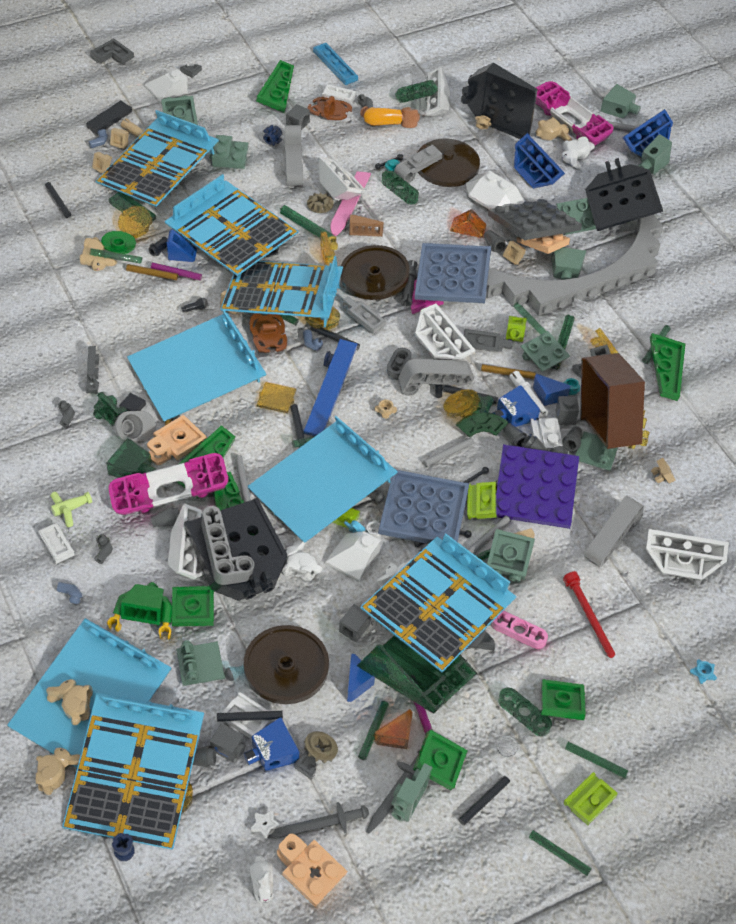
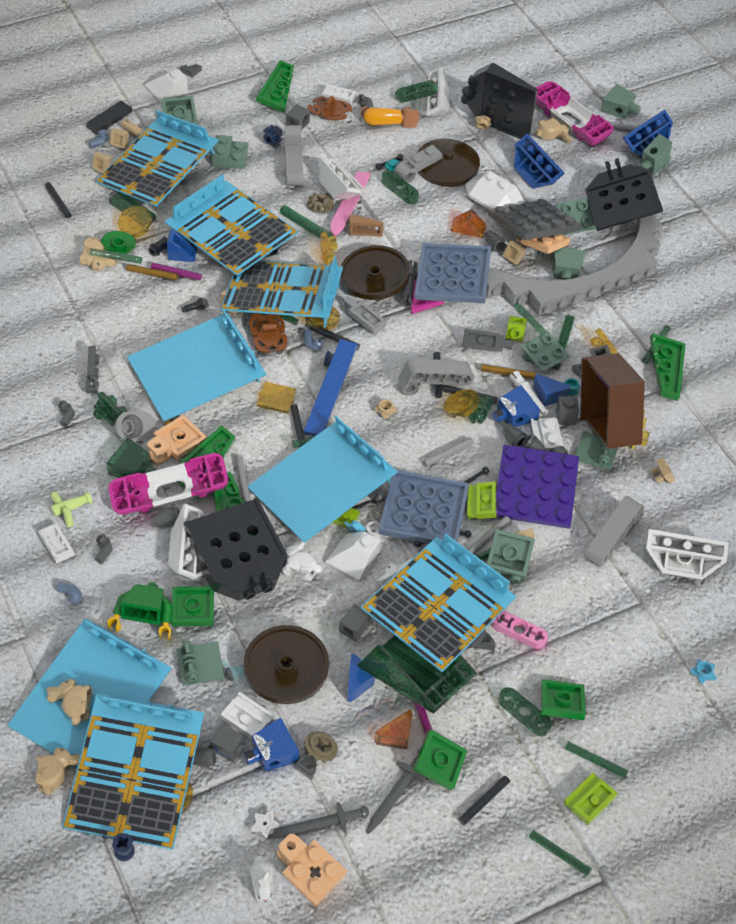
(112, 49): dark grey plate -> none
(133, 403): black tile -> none
(220, 545): light grey beam -> none
(248, 716): black bar -> none
(335, 63): dark azure tile -> none
(374, 727): clear green piece -> none
(398, 361): dark grey plate -> none
(409, 794): sand green plate -> none
(441, 335): white wedge -> none
(482, 422): dark green tile -> none
(572, 440): dark grey cone -> none
(572, 581): red piece -> none
(576, 150): white animal -> none

